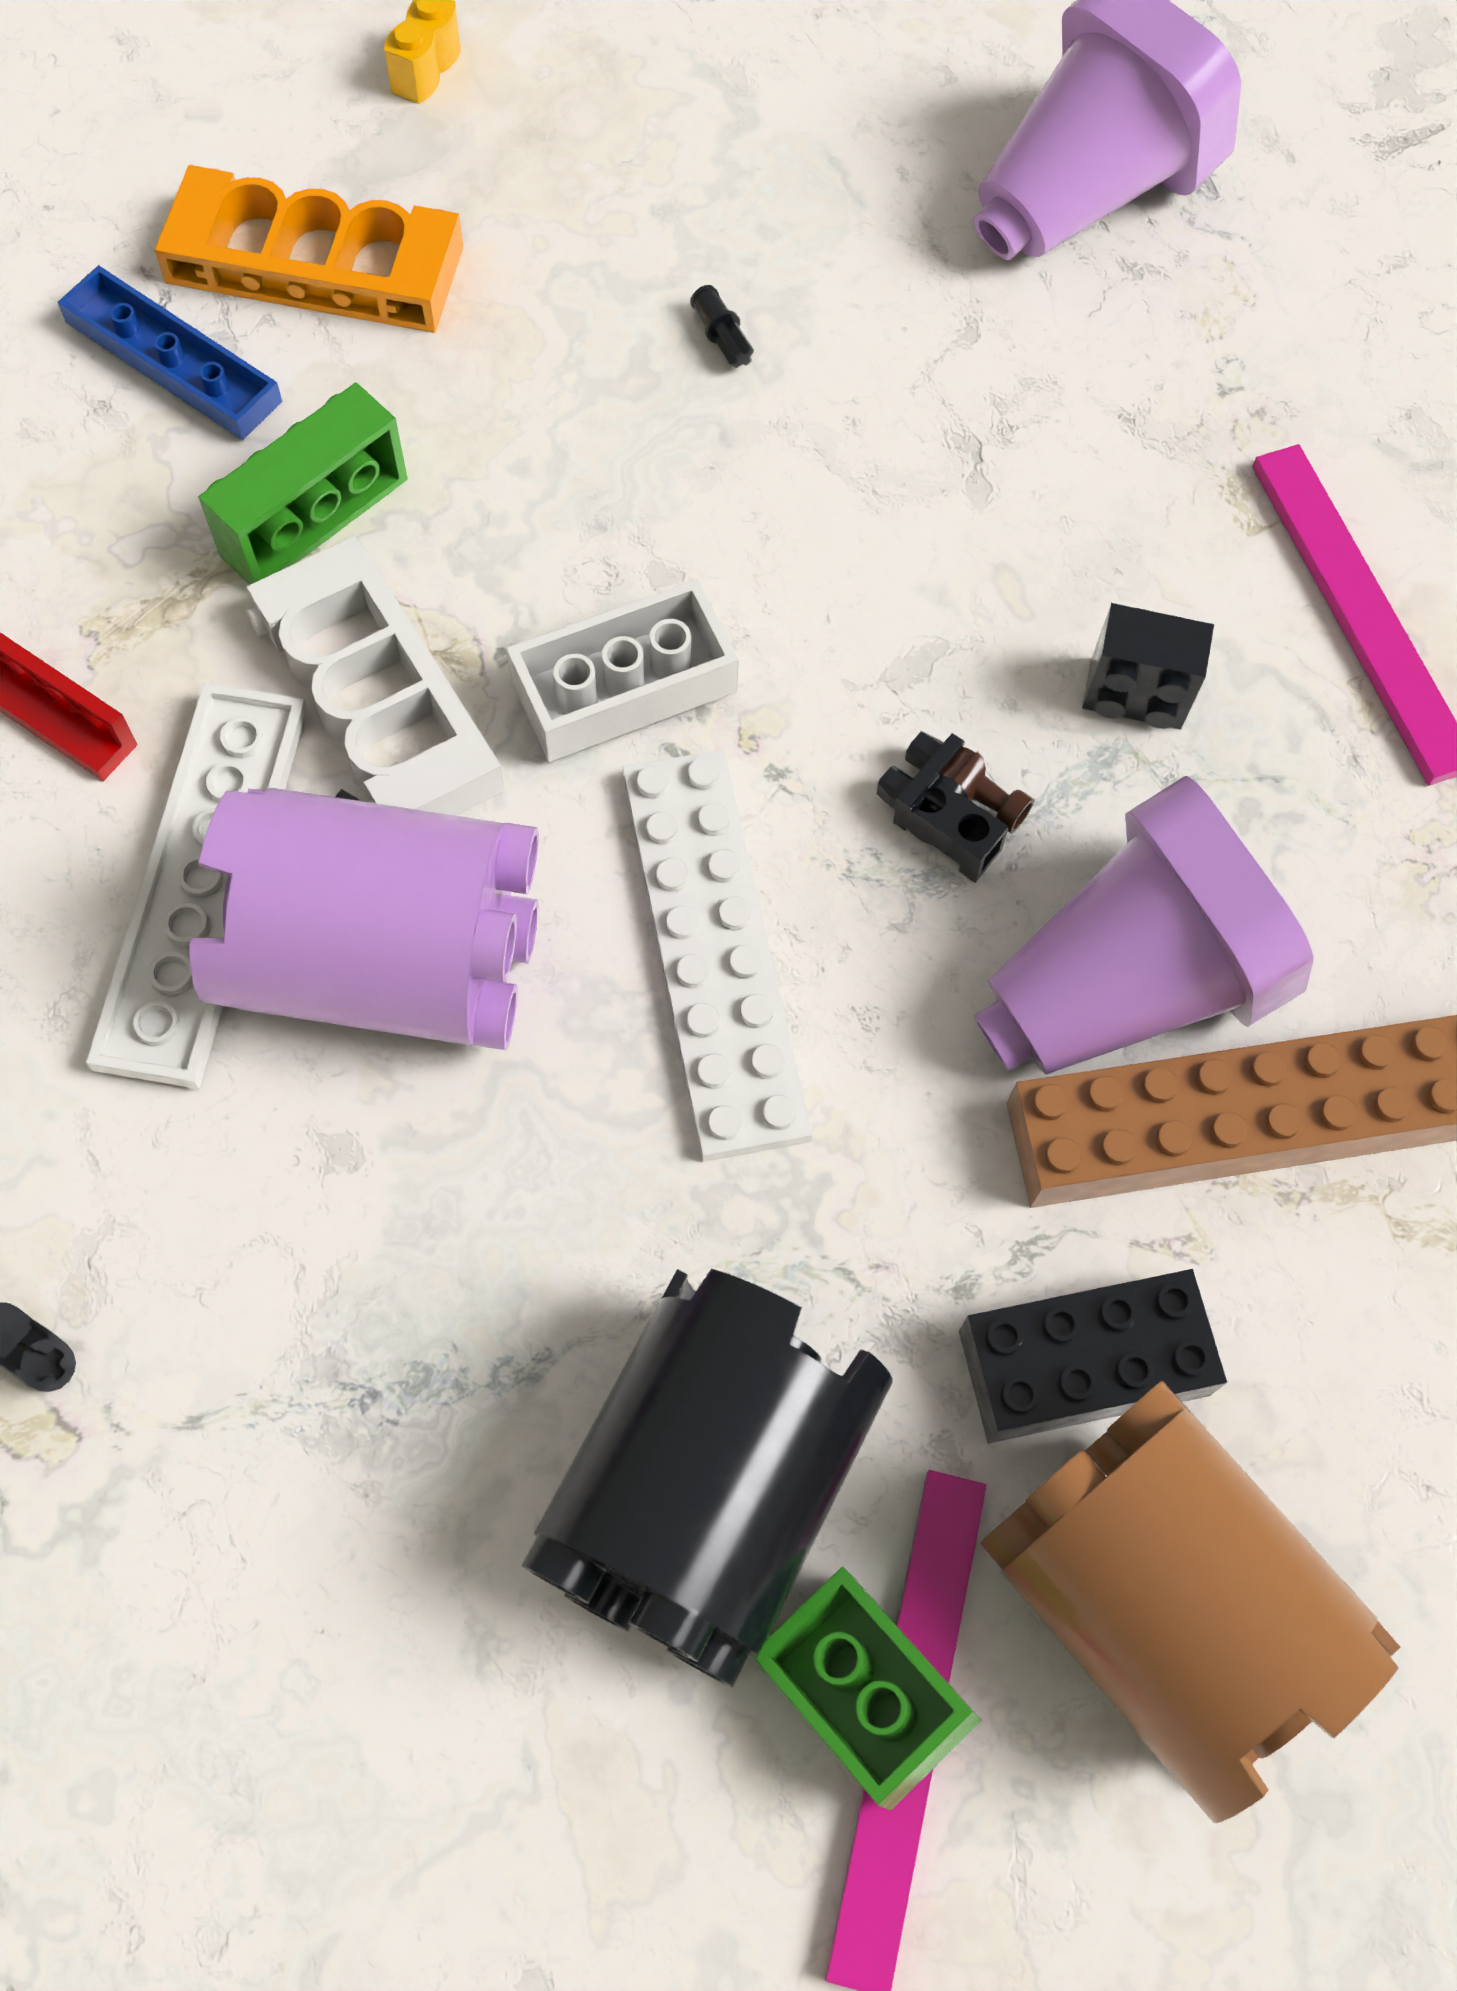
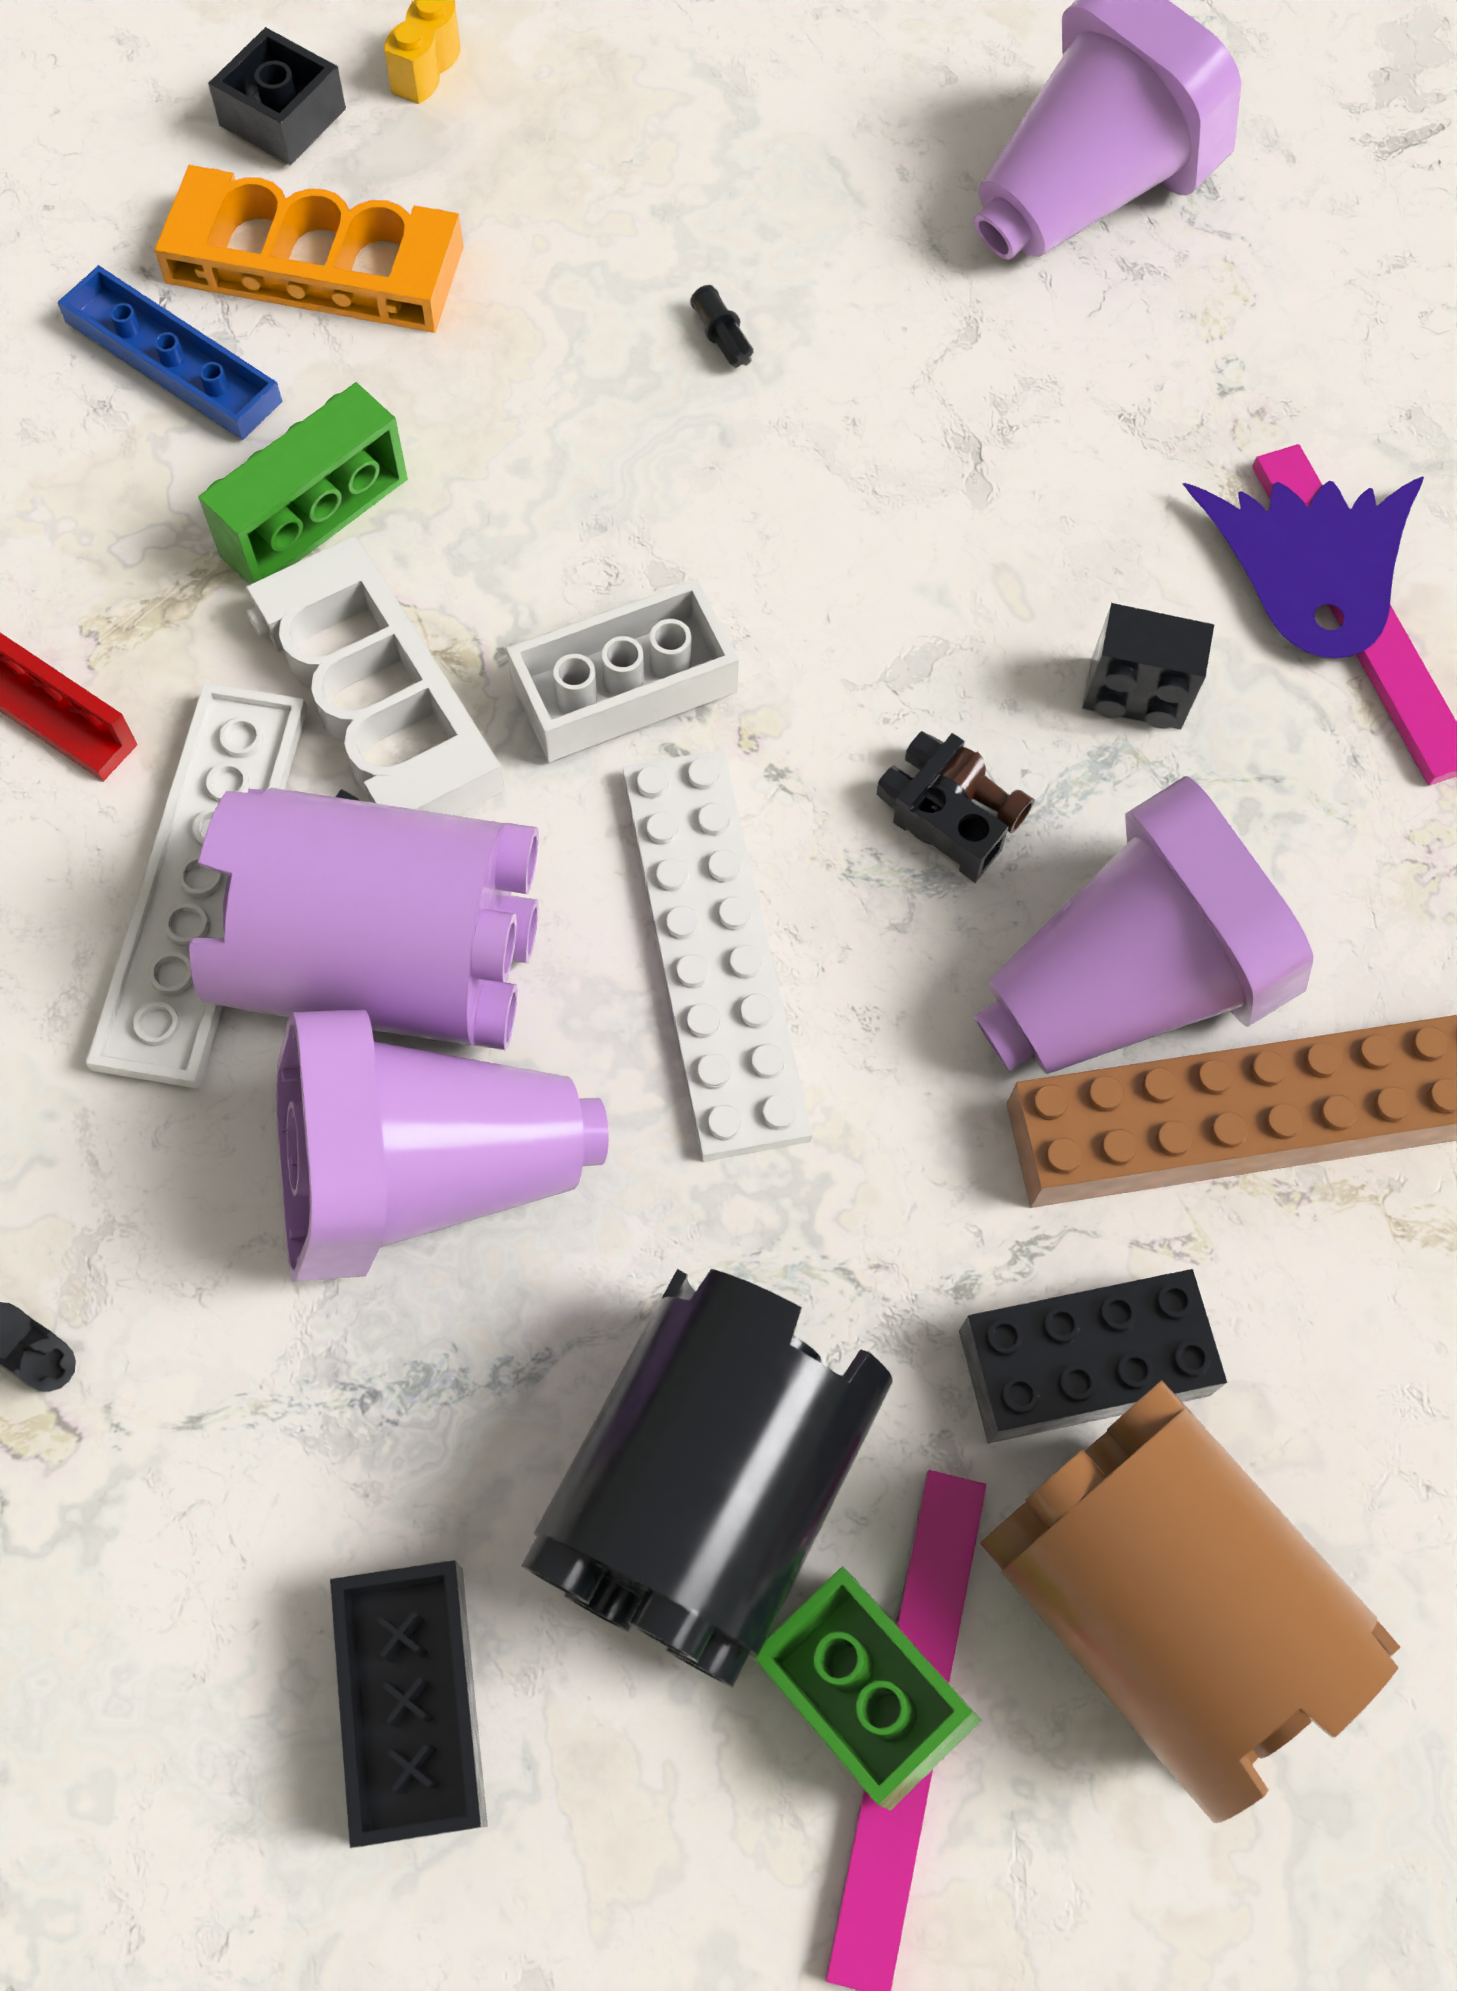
(277, 95): none -> black brick
(407, 1704): none -> black brick
(412, 1141): none -> lavender cone
(1318, 558): none -> dark purple piece

